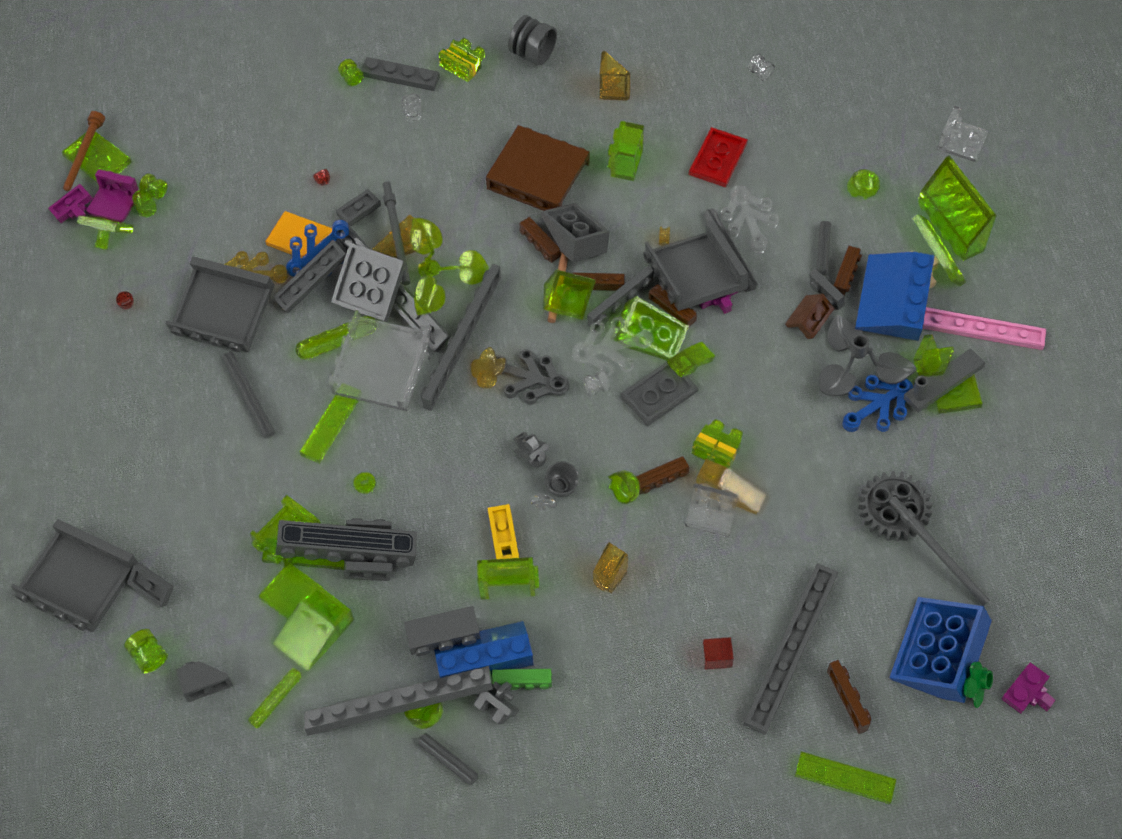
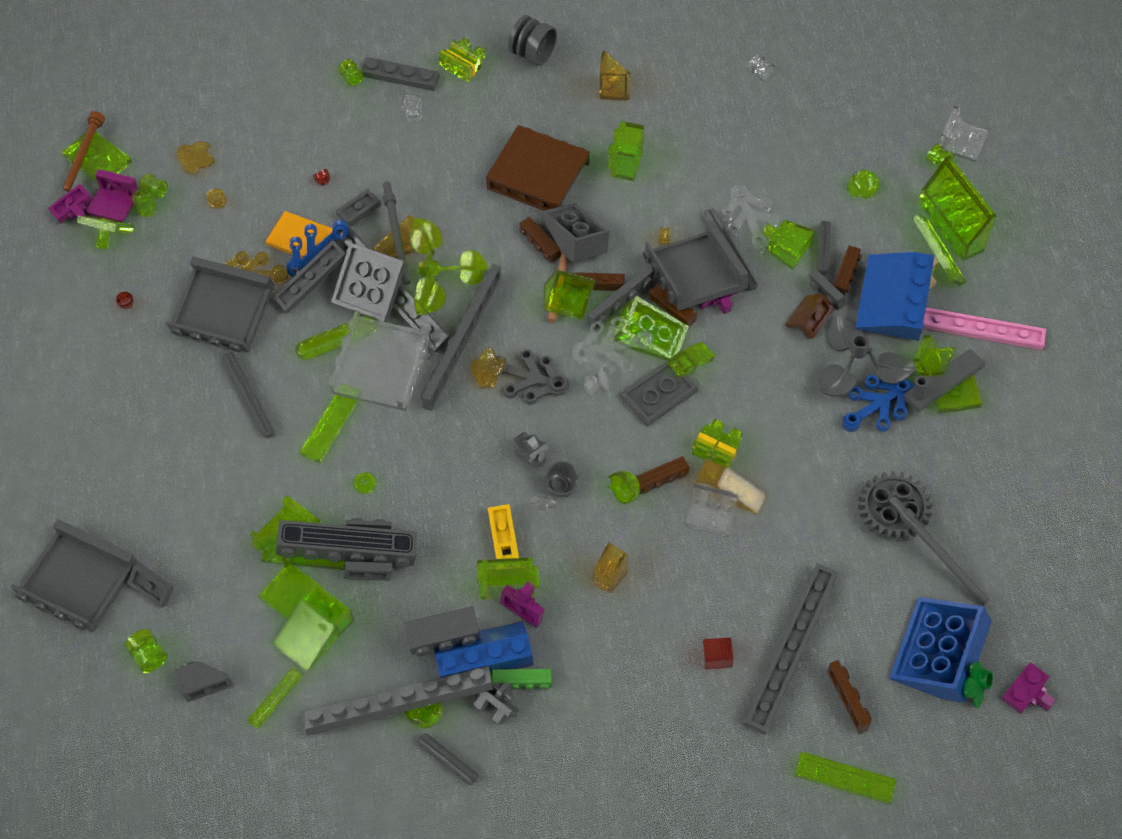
(194, 157): none -> clear yellow plate
(216, 204): none -> clear yellow bush
(522, 604): none -> magenta hinge
(718, 157): red tile -> none
(788, 241): none -> clear neon green torso
(938, 154): none -> clear neon green wheel

